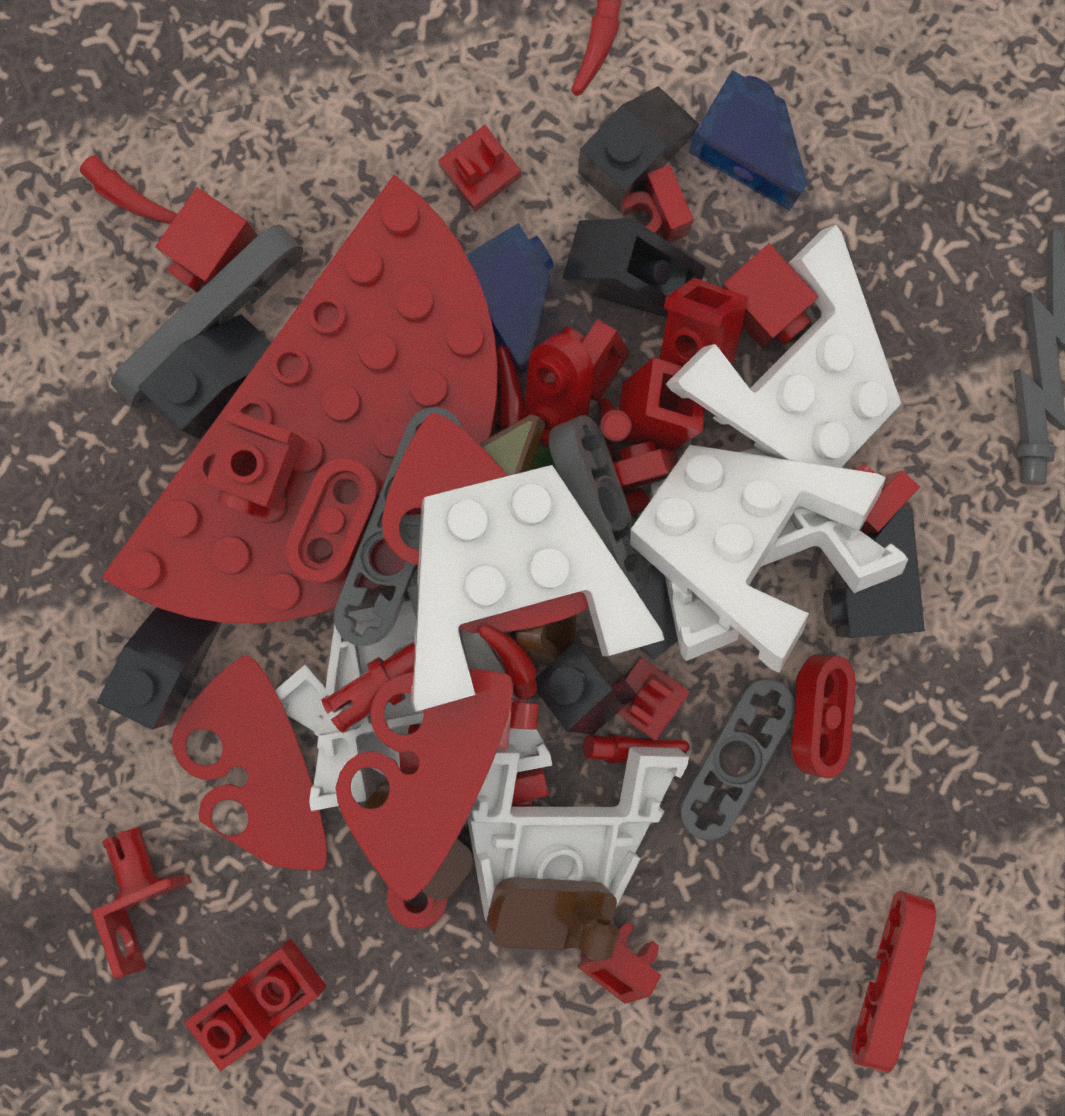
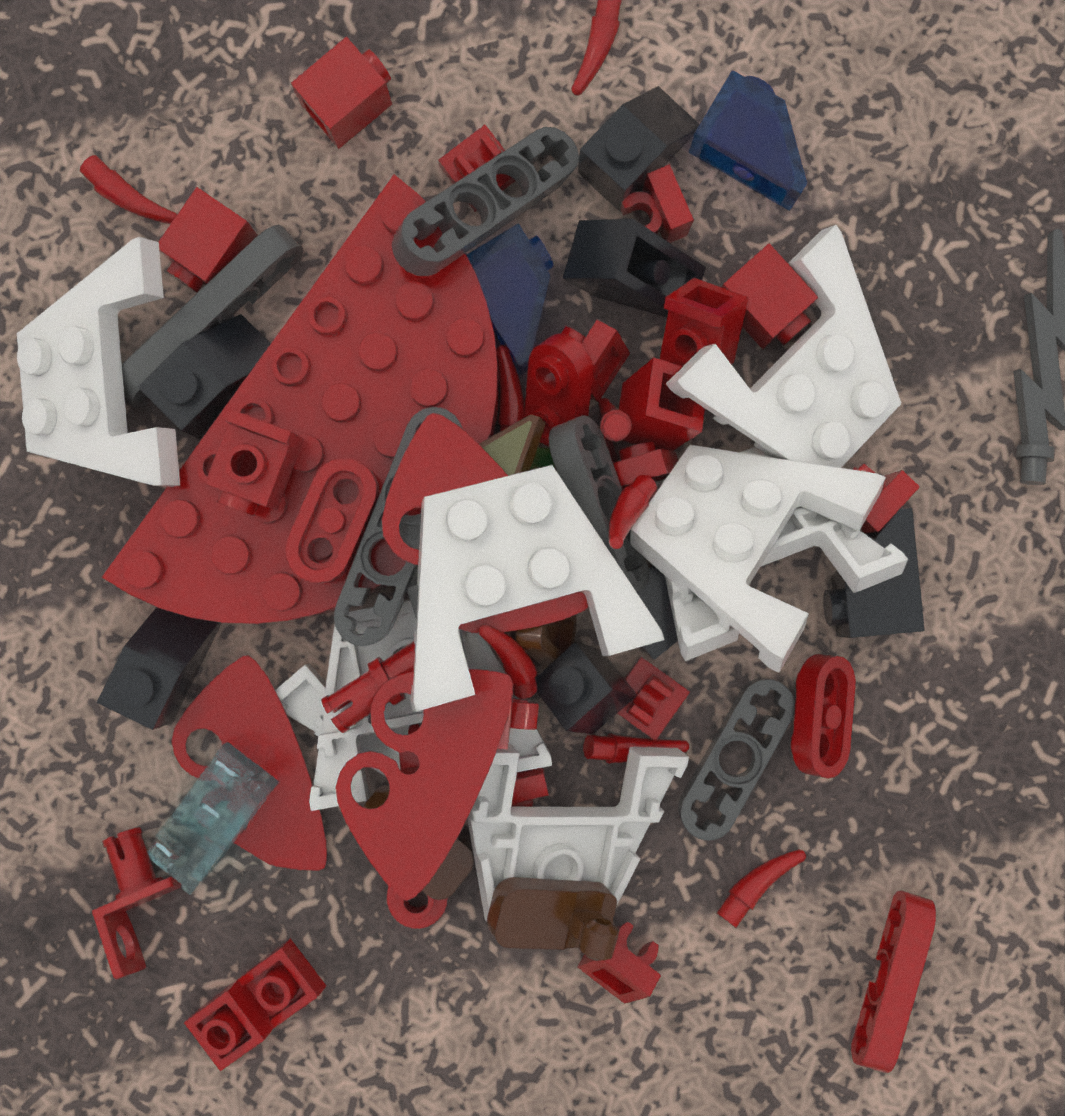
(76, 376): none -> white wing
(211, 817): none -> clear light blue hinge
(344, 91): none -> red brick
(491, 202): none -> dark grey beam
(629, 507): none -> red helmet
(752, 886): none -> red helmet

